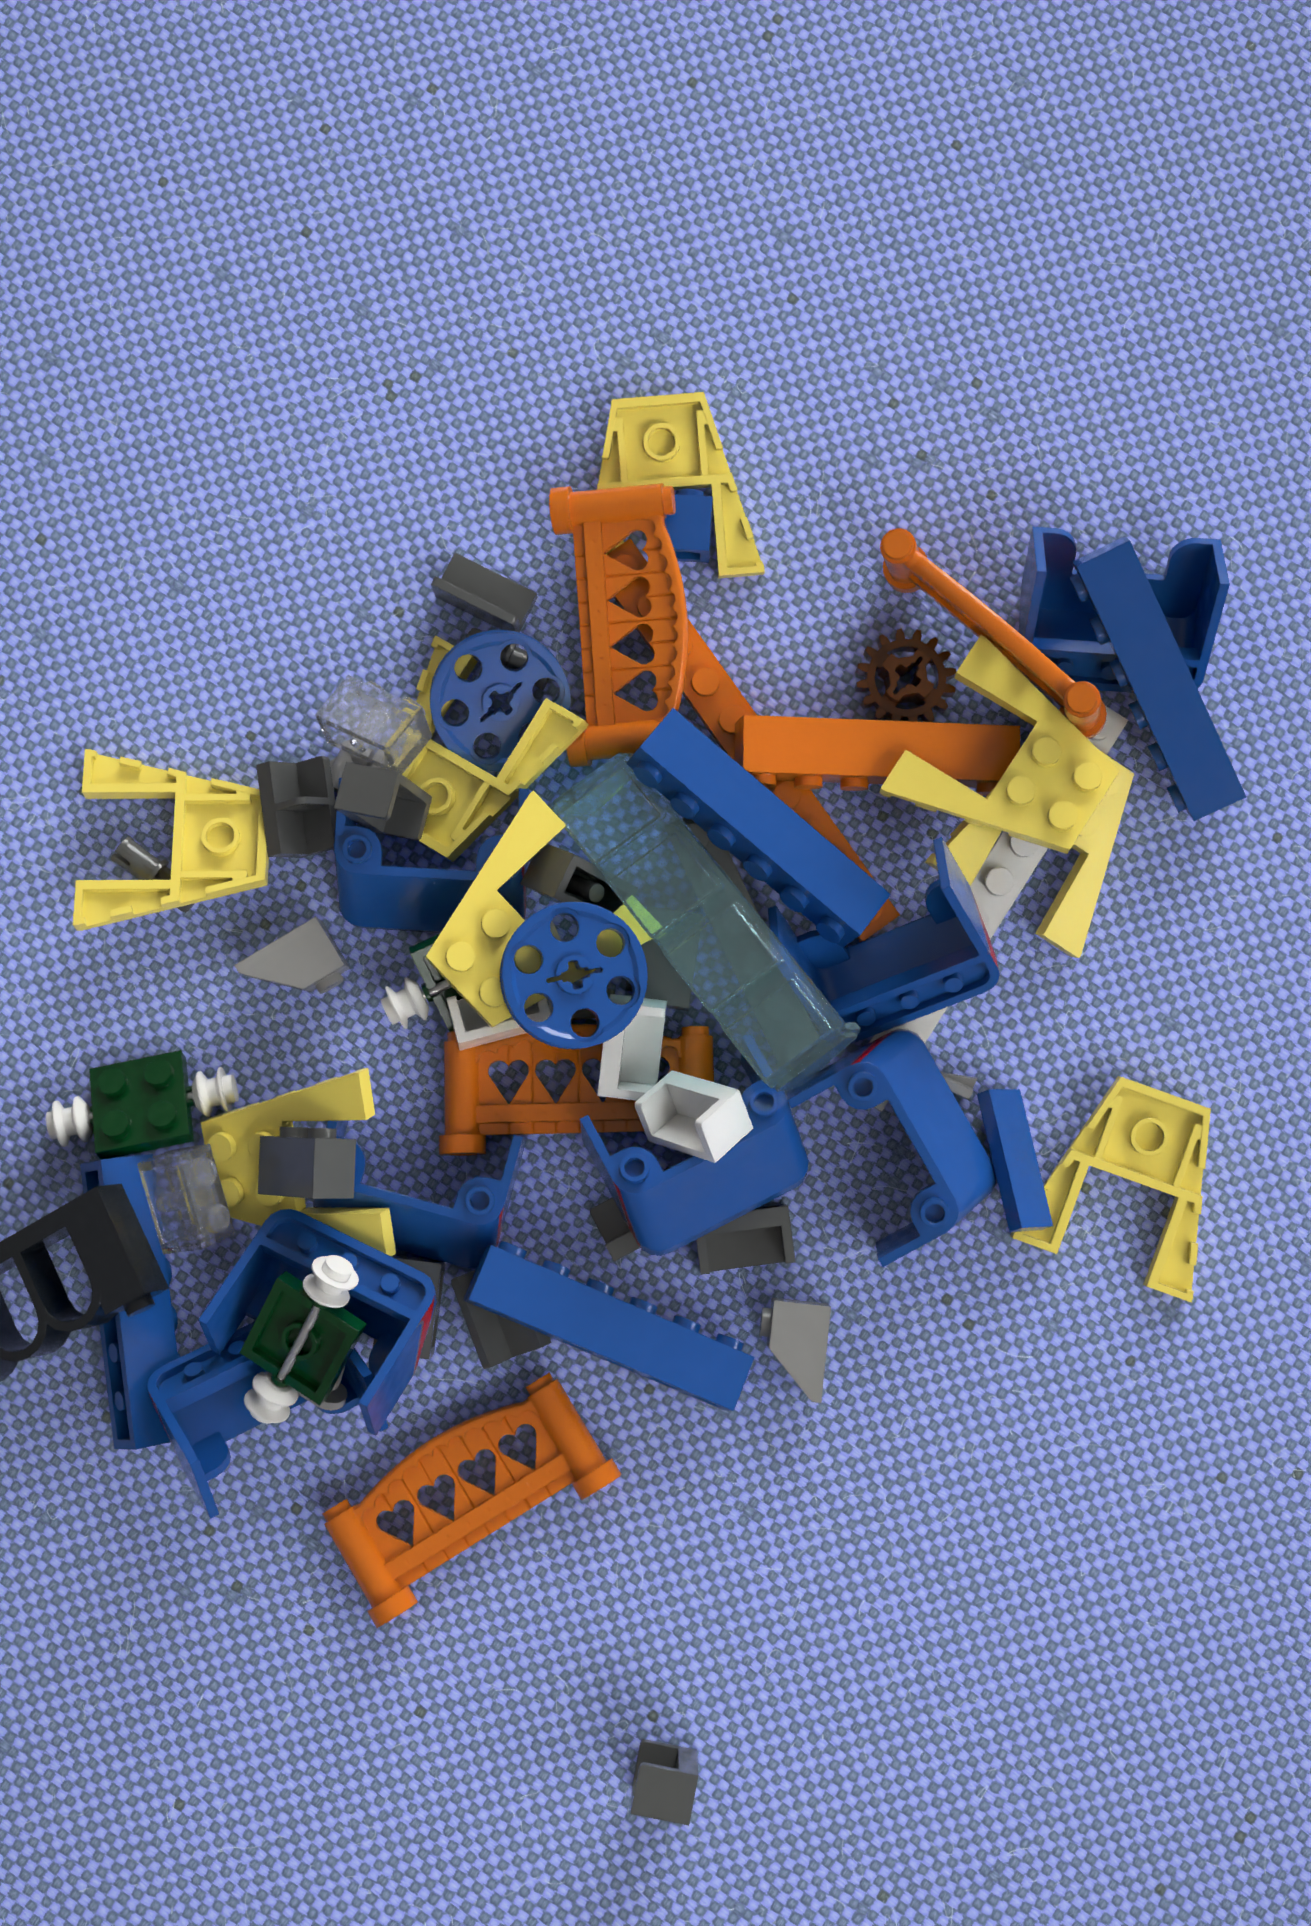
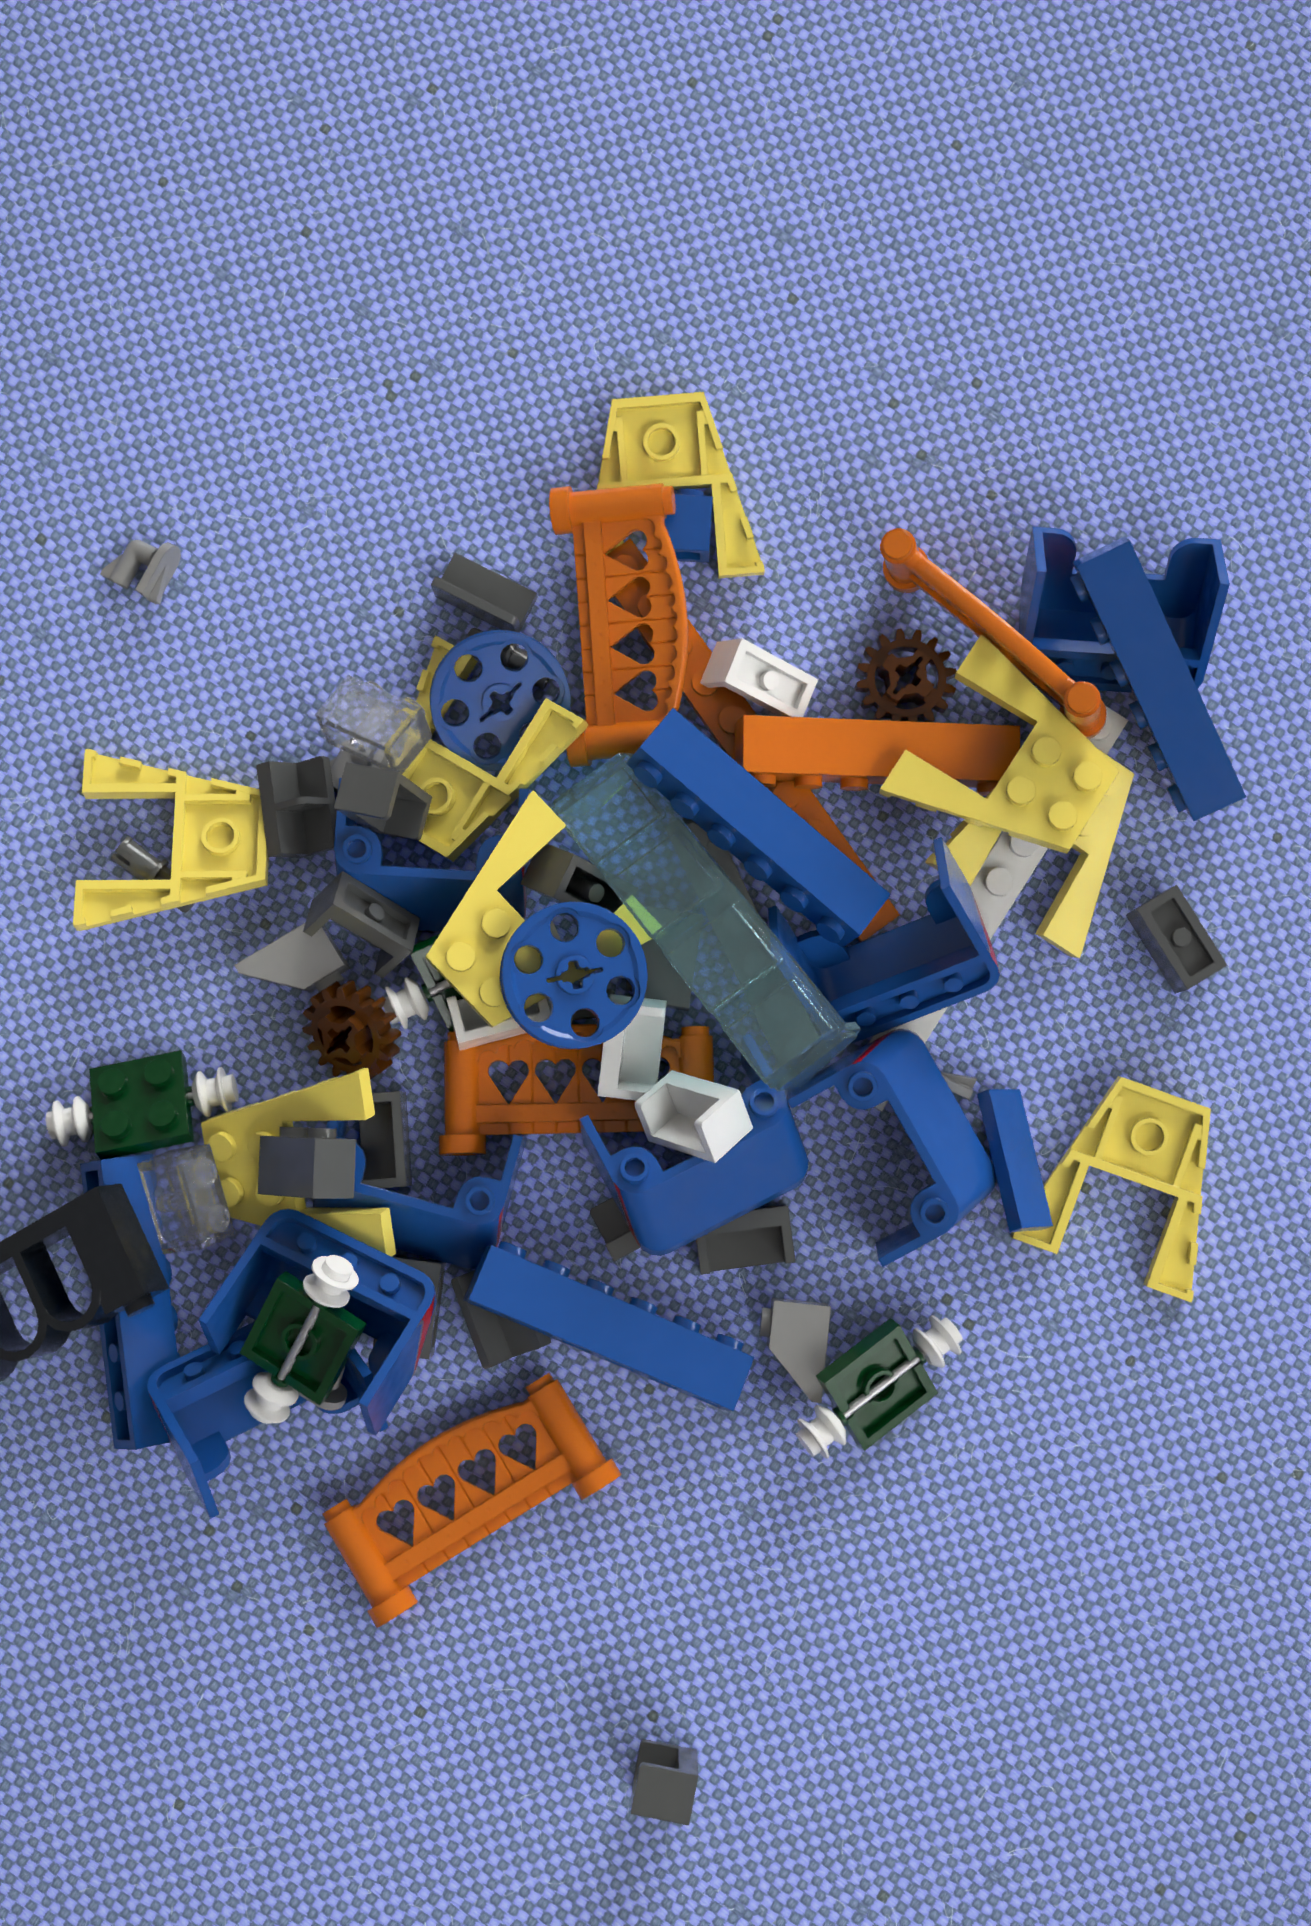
(161, 566): none -> light grey piece
(351, 1029): none -> reddish brown gear
(367, 916): none -> dark grey panel
(387, 1142): none -> dark grey panel
(759, 677): none -> white panel
(877, 1384): none -> dark green plate
(1176, 939): none -> dark grey panel

